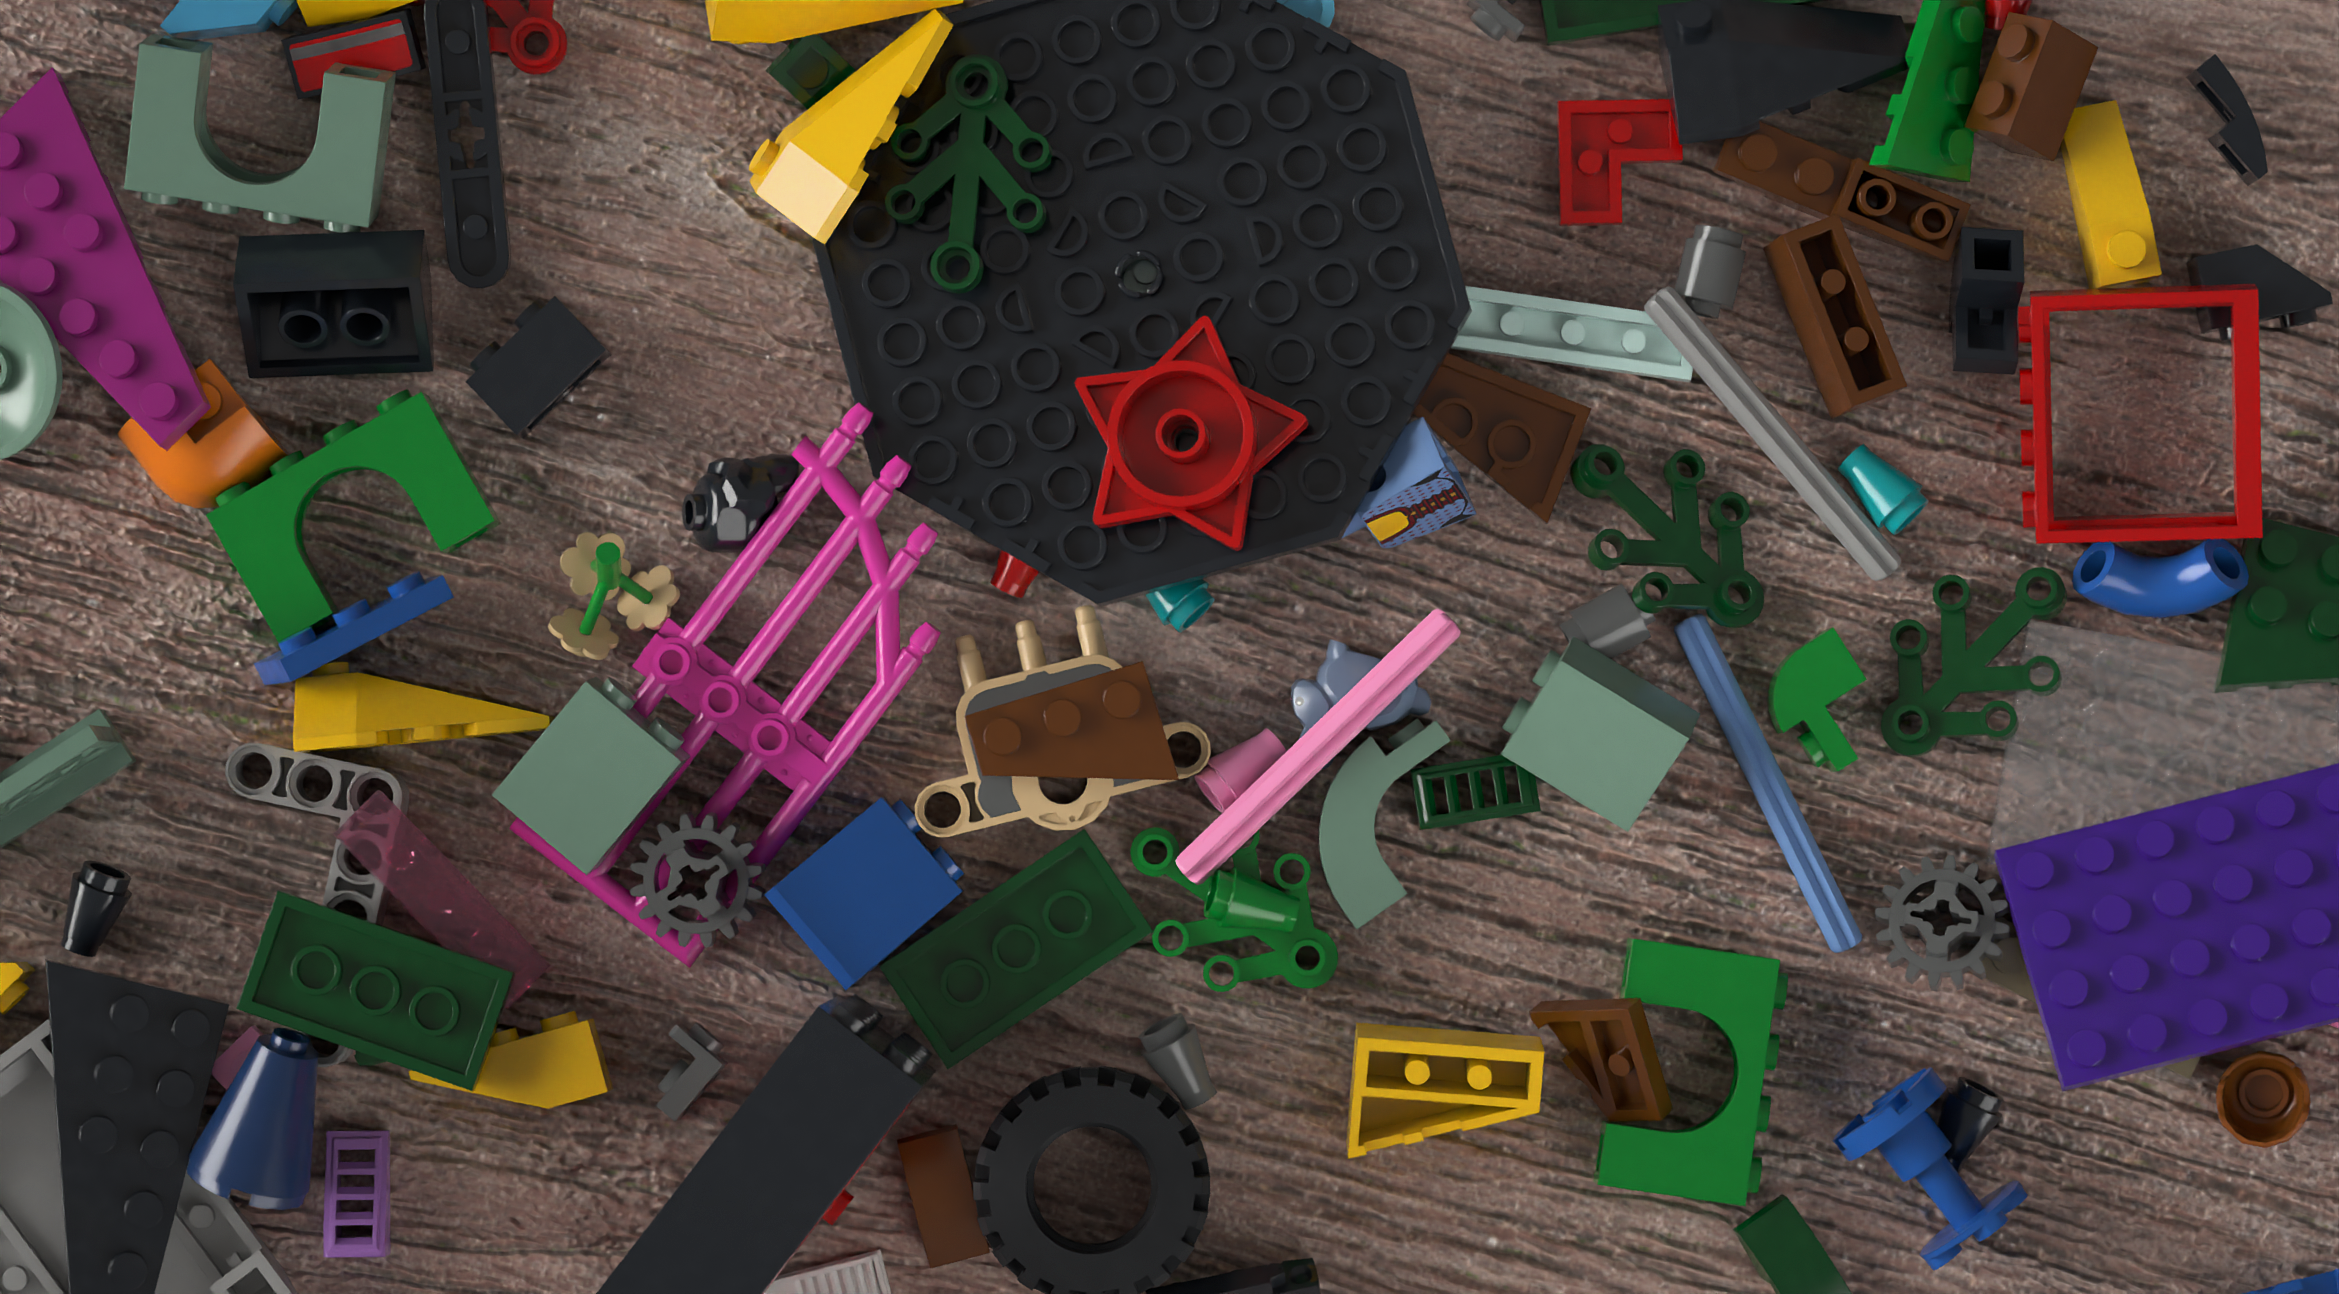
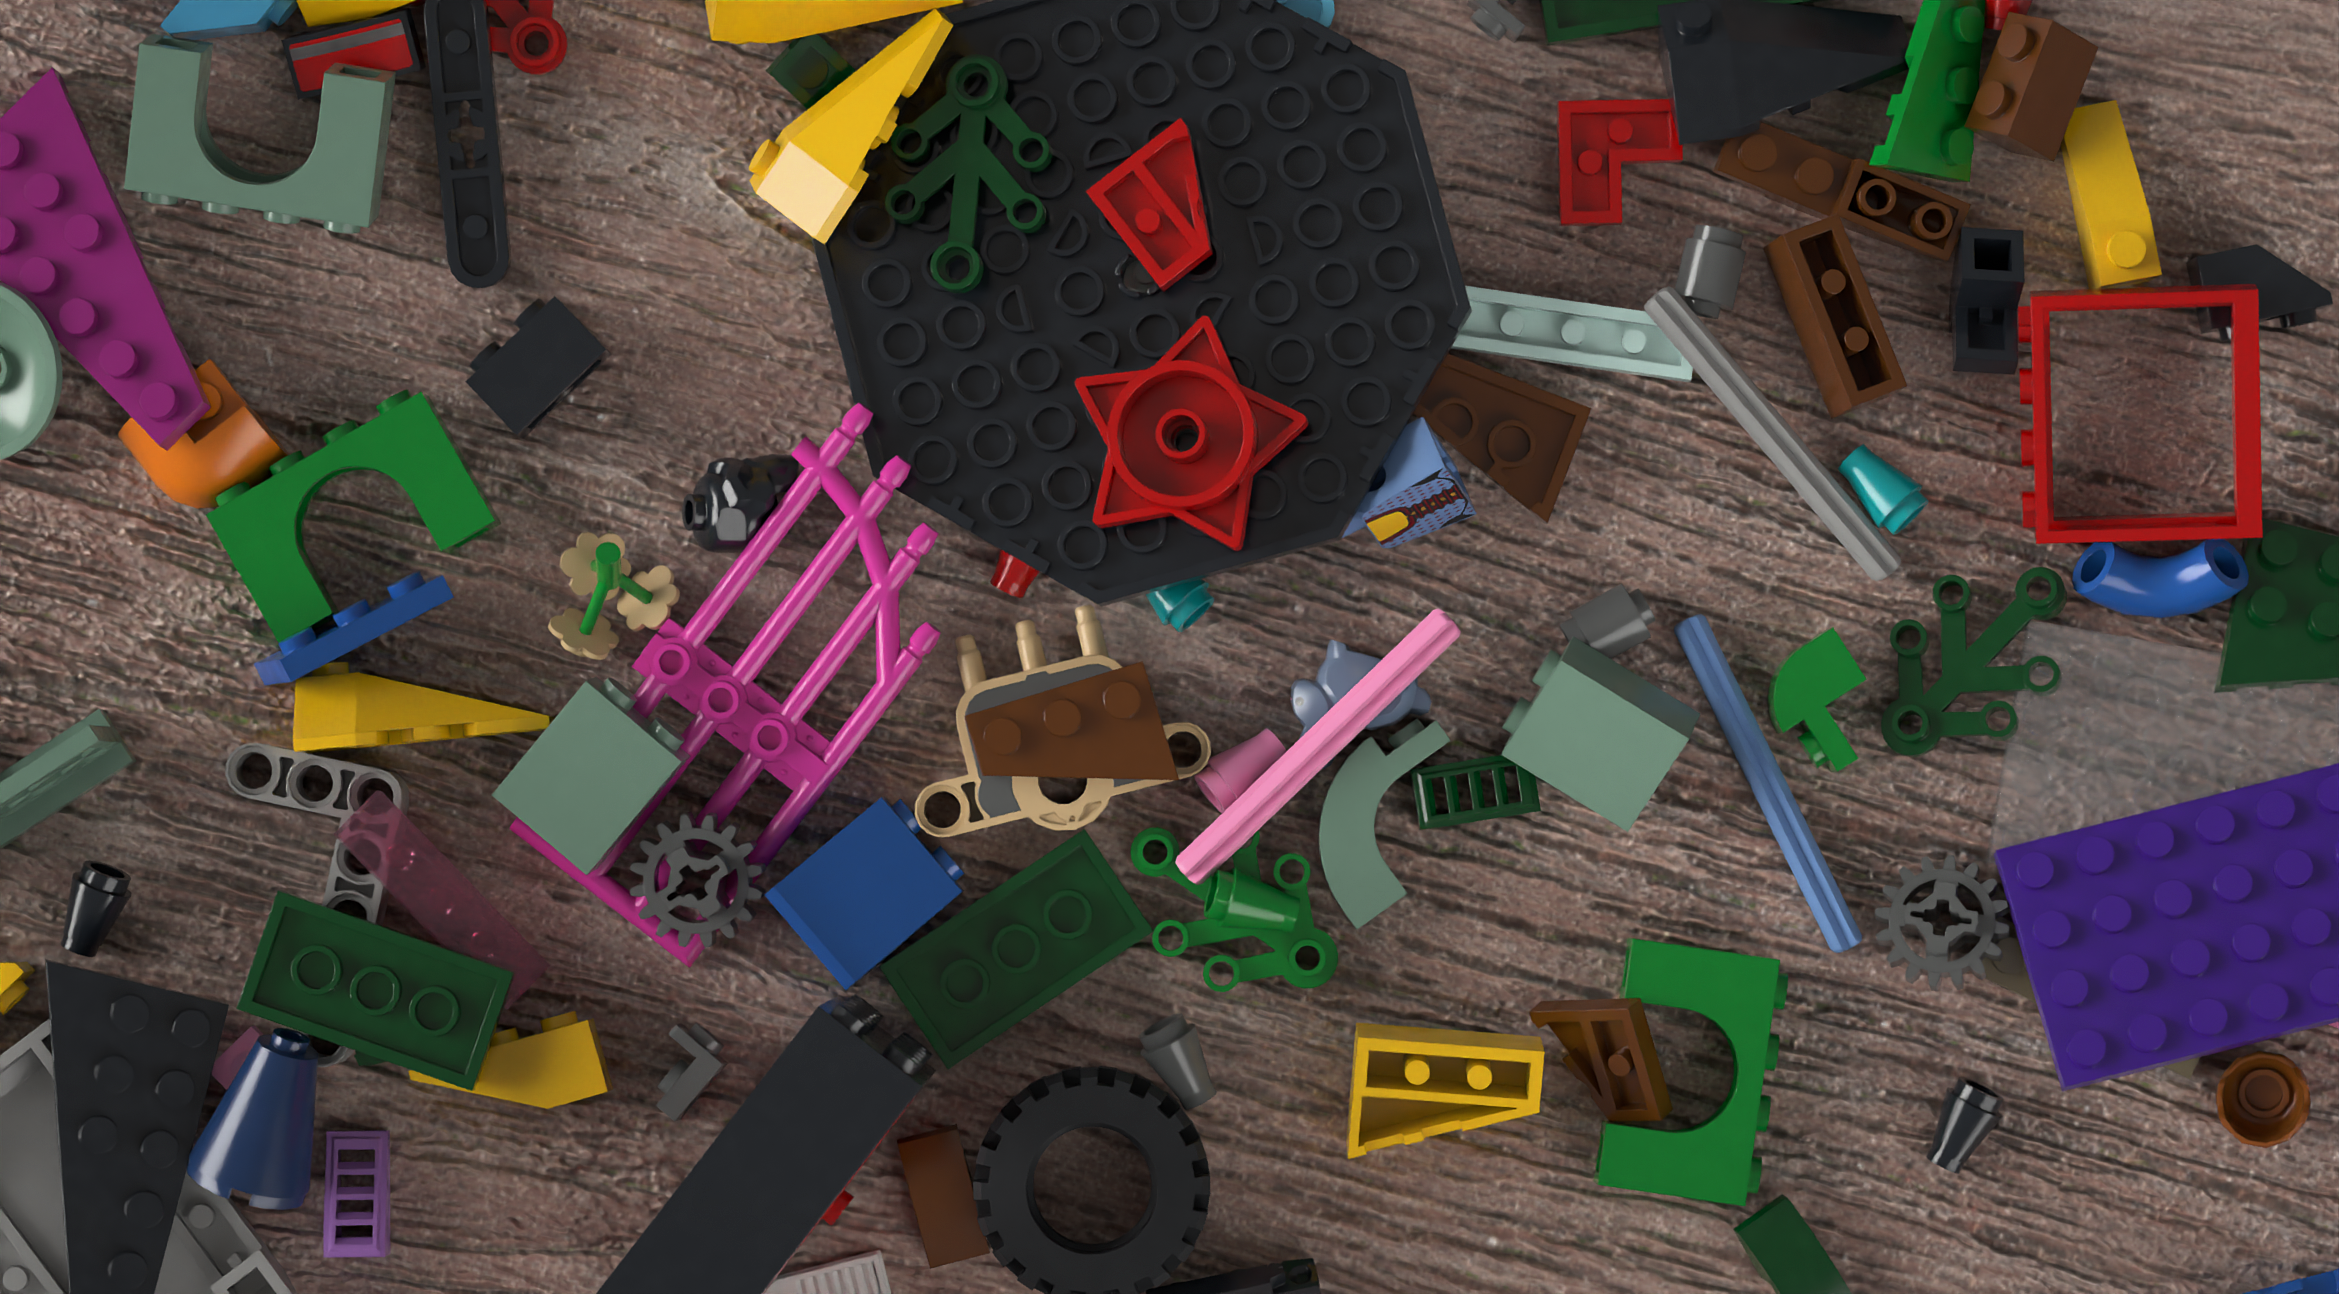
(335, 303): black slope -> none
(1158, 205): none -> red wing
(1676, 540): dark green plant -> none
(1916, 1149): blue piece -> none
(2240, 137): black slope -> none

